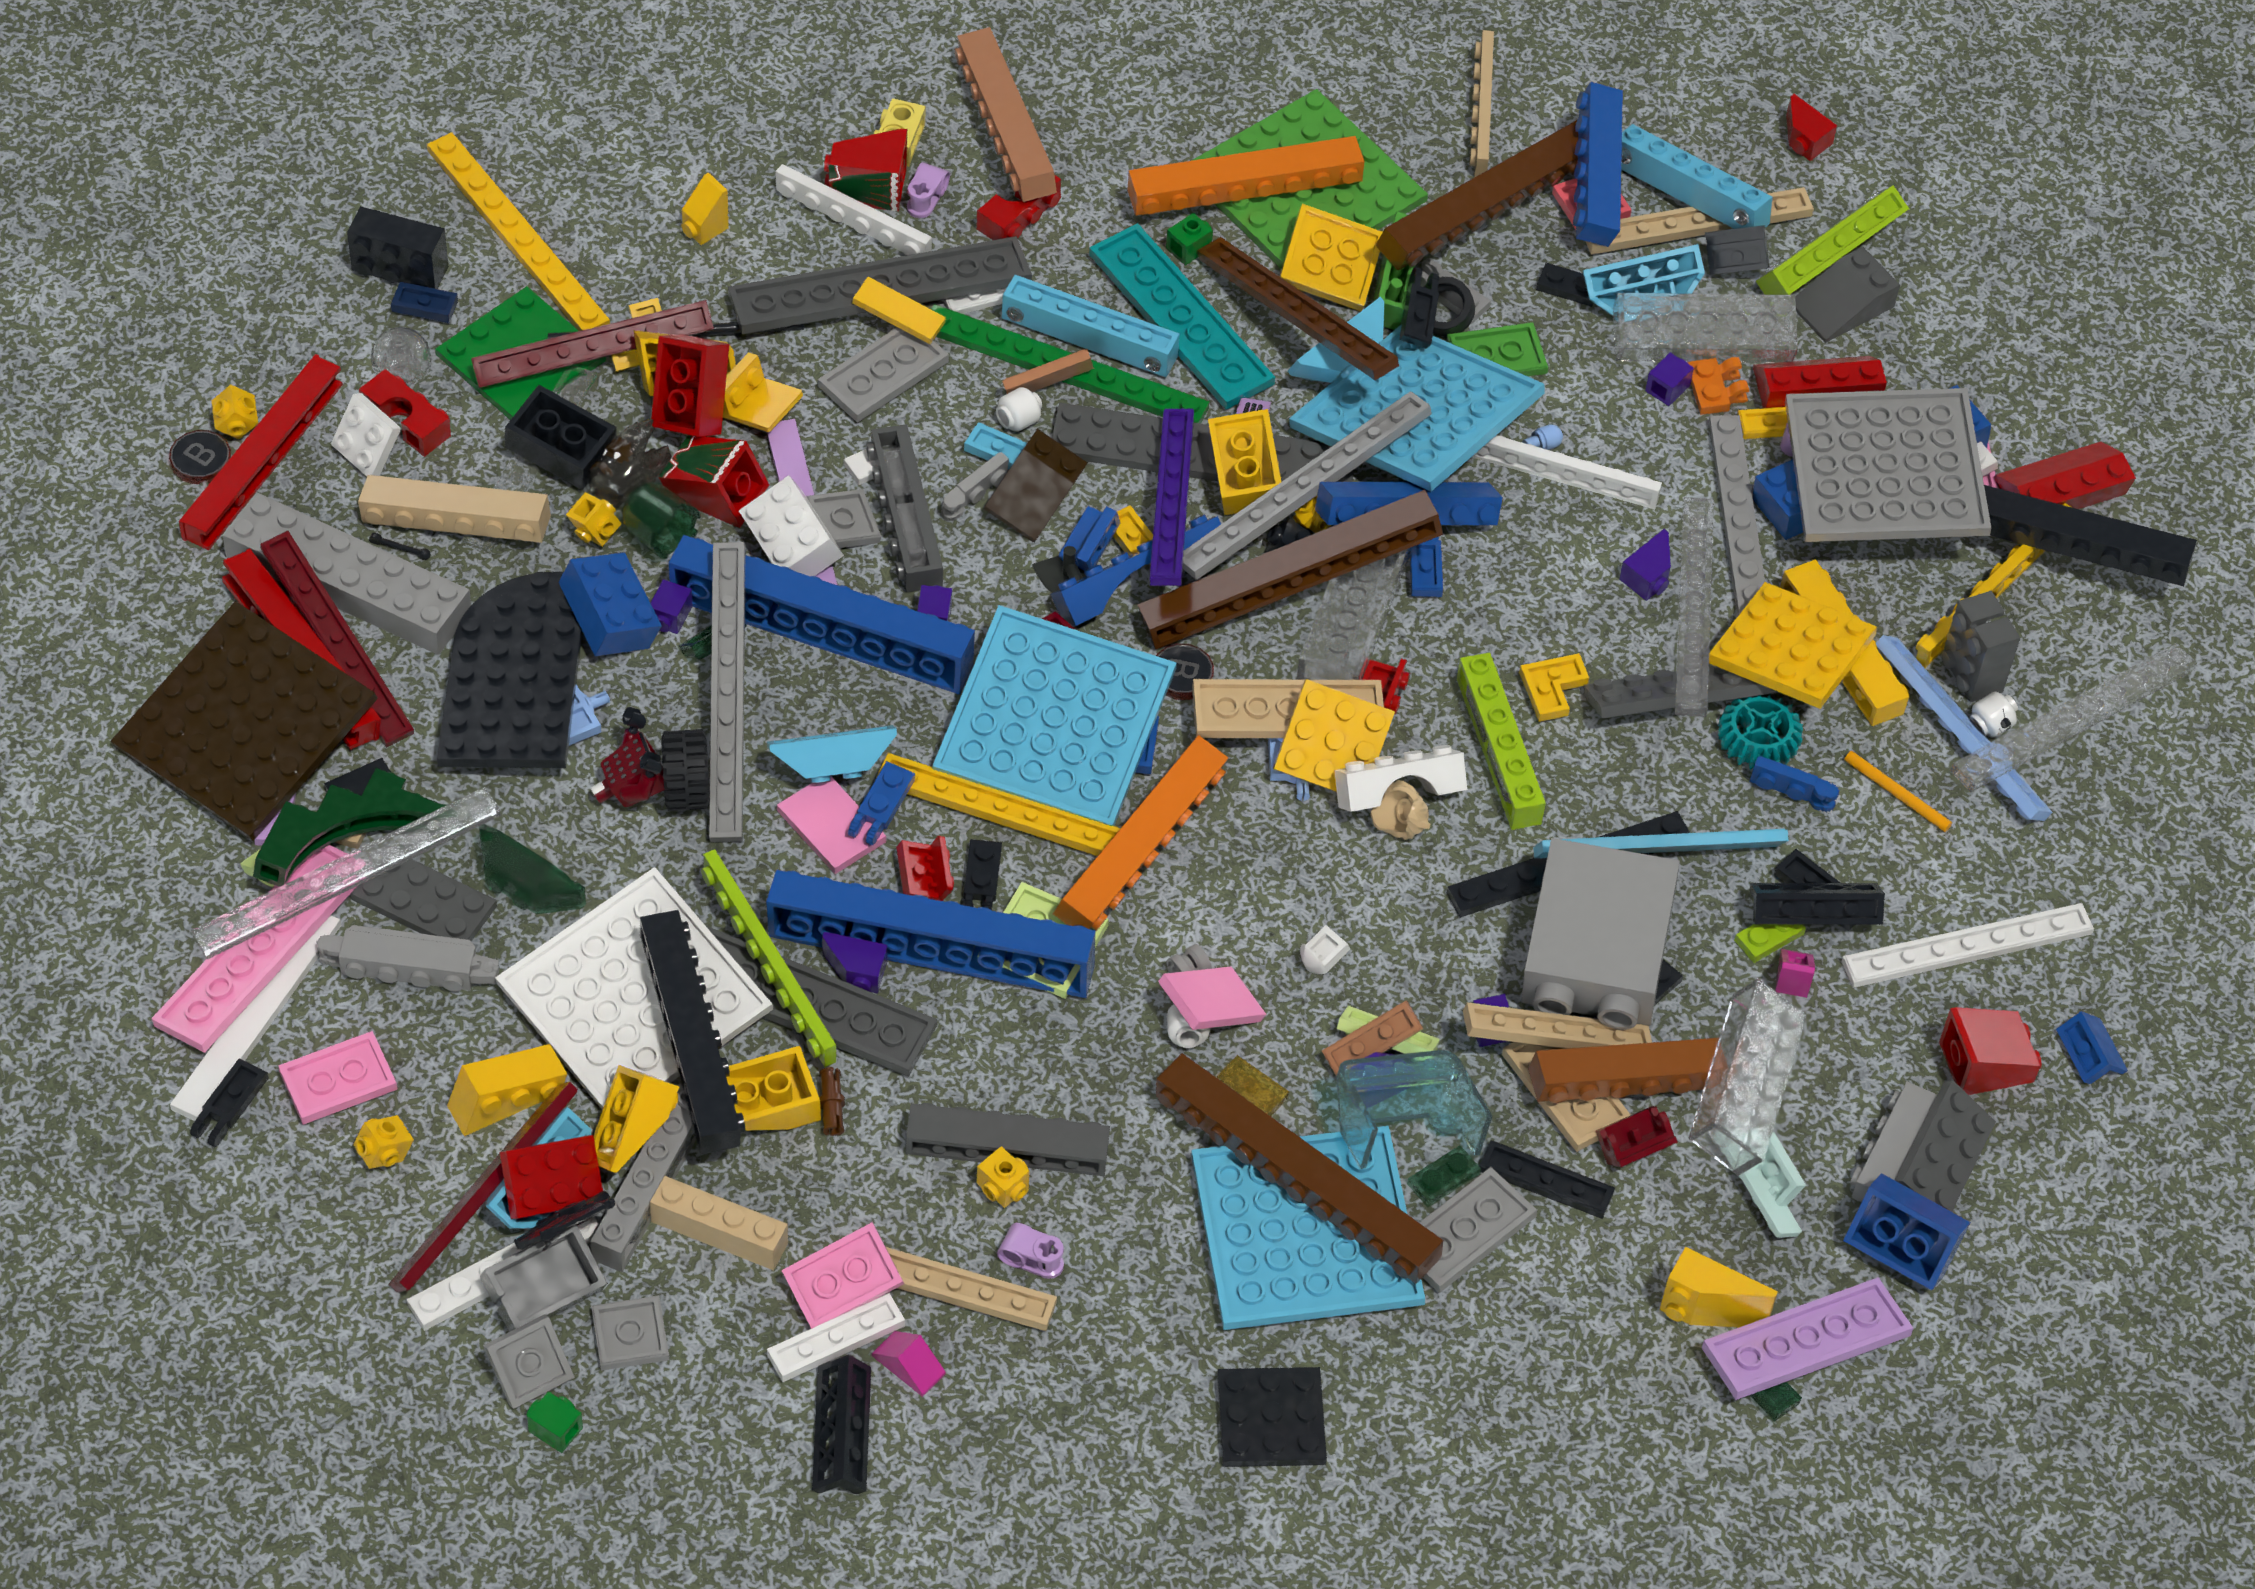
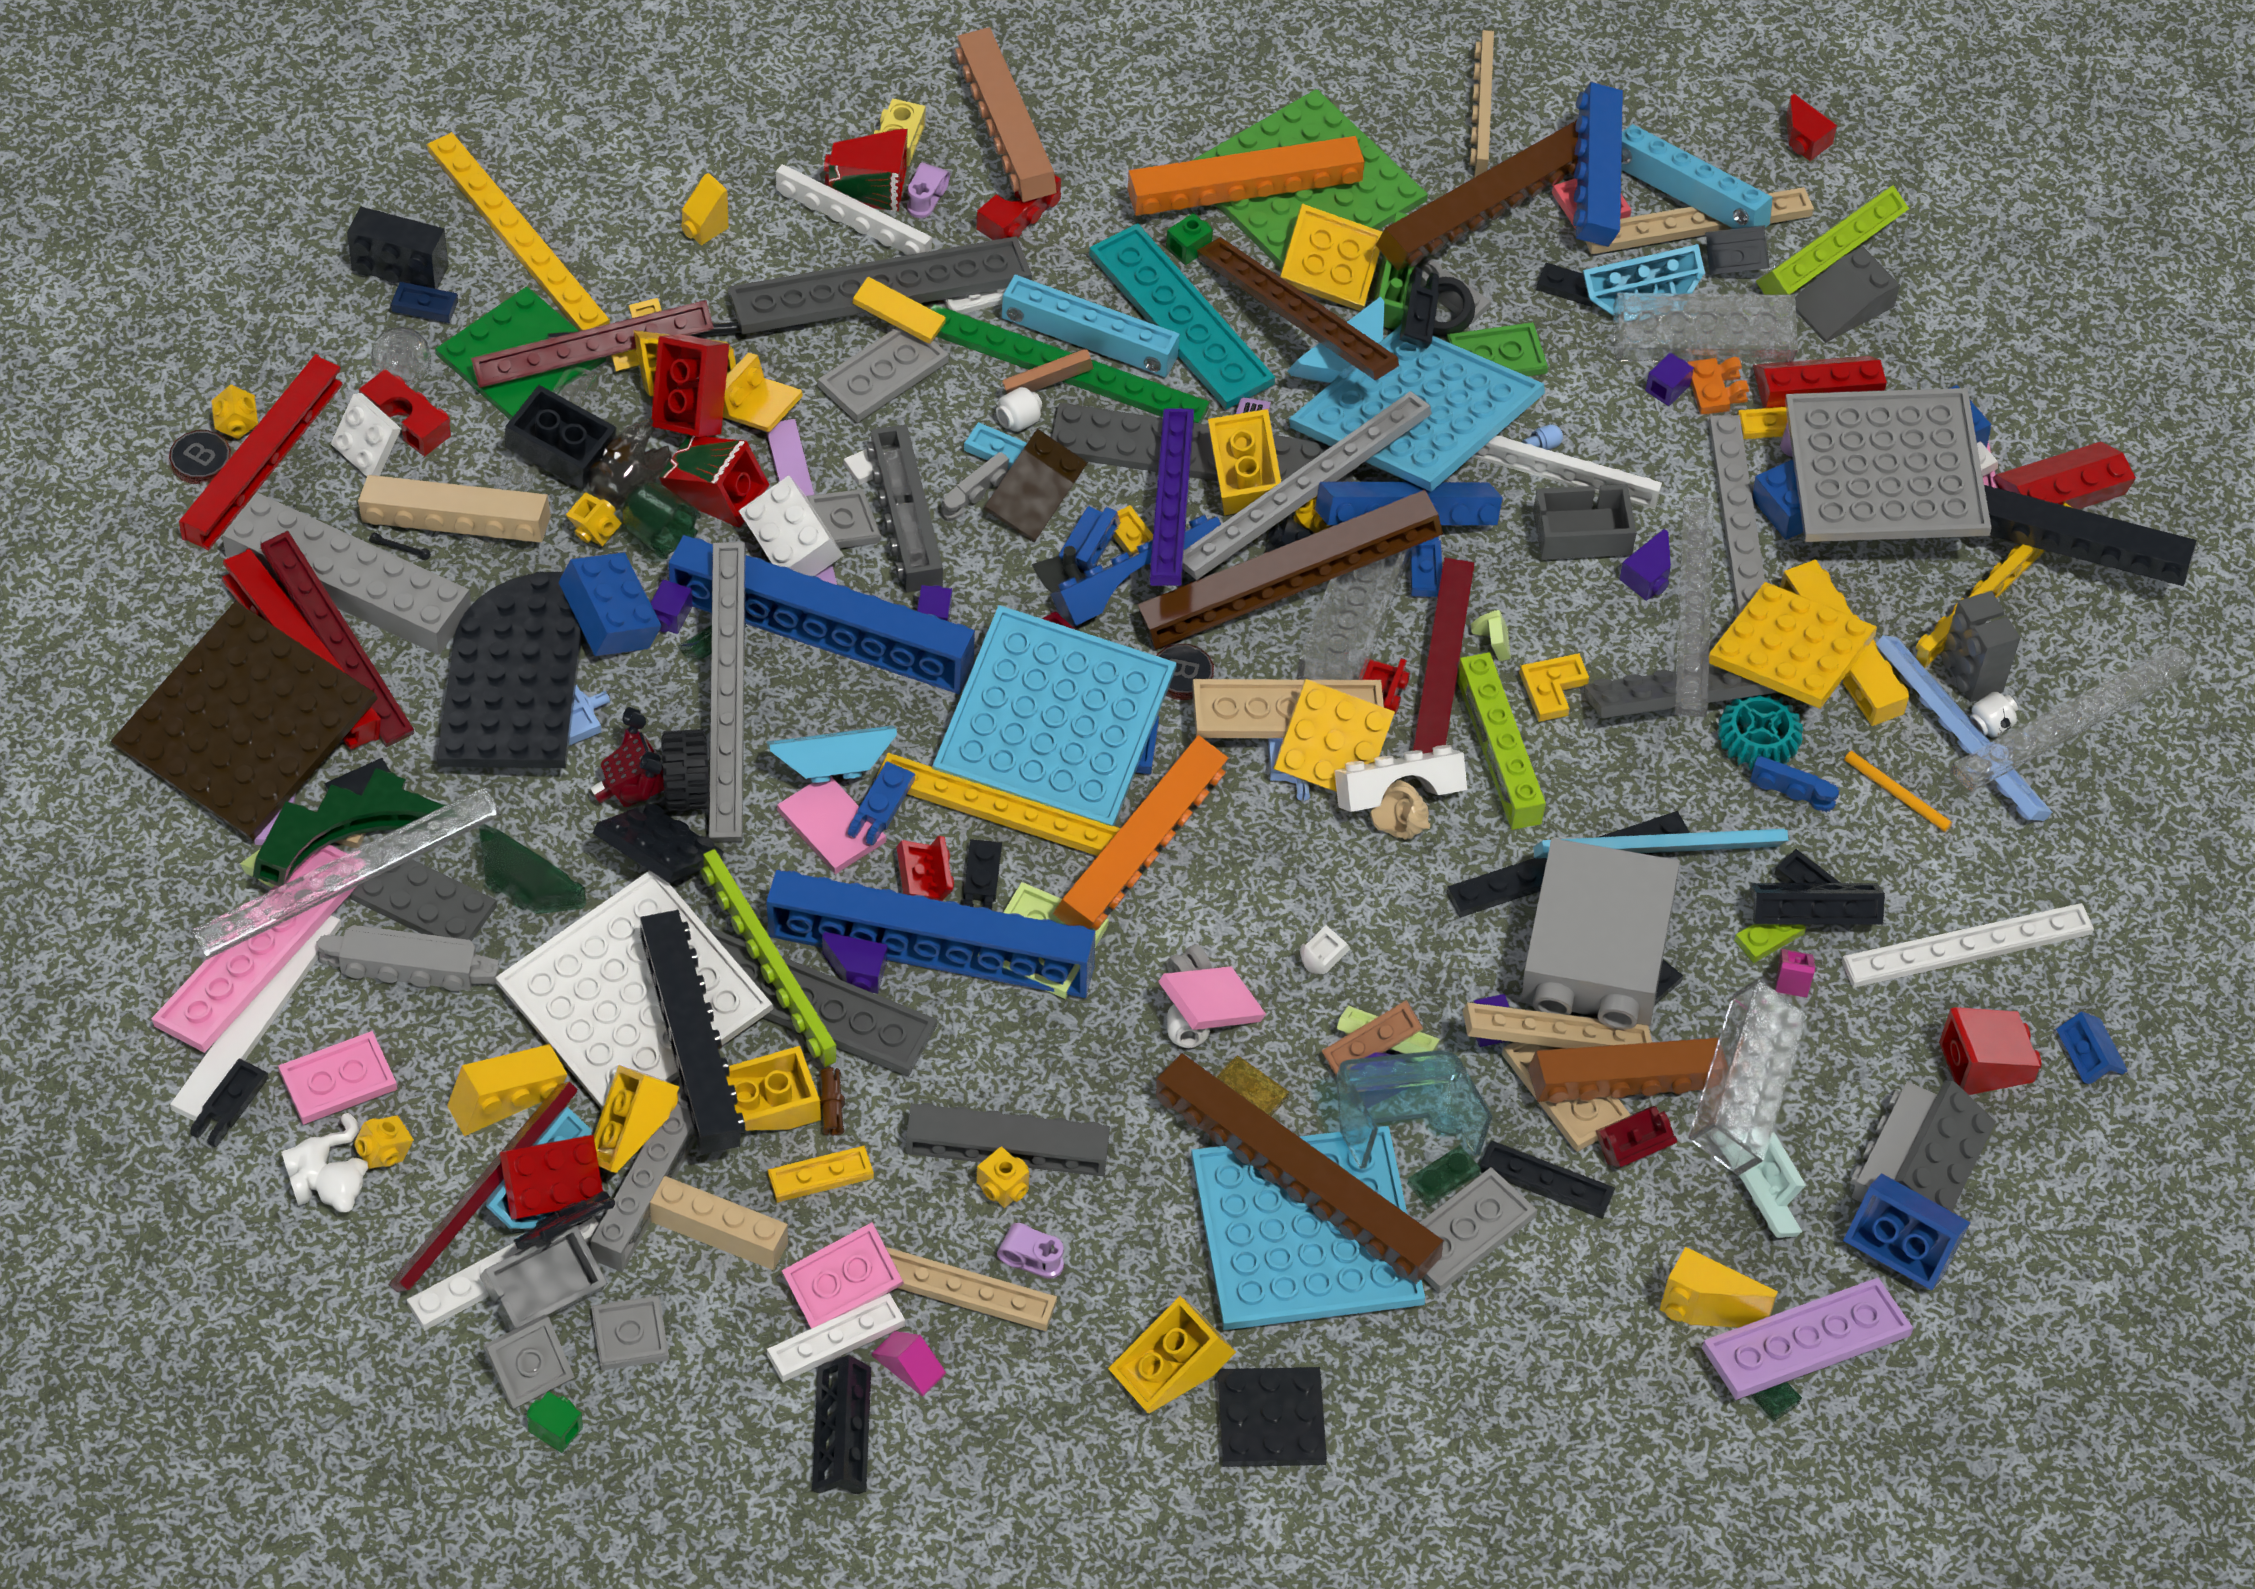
(335, 1182): none -> white animal
(656, 841): none -> black plate
(820, 1174): none -> yellow tile
(1171, 1356): none -> yellow slope
(1444, 655): none -> dark red tile
(1494, 625): none -> yellowish green tile
(1574, 530): none -> dark grey piece

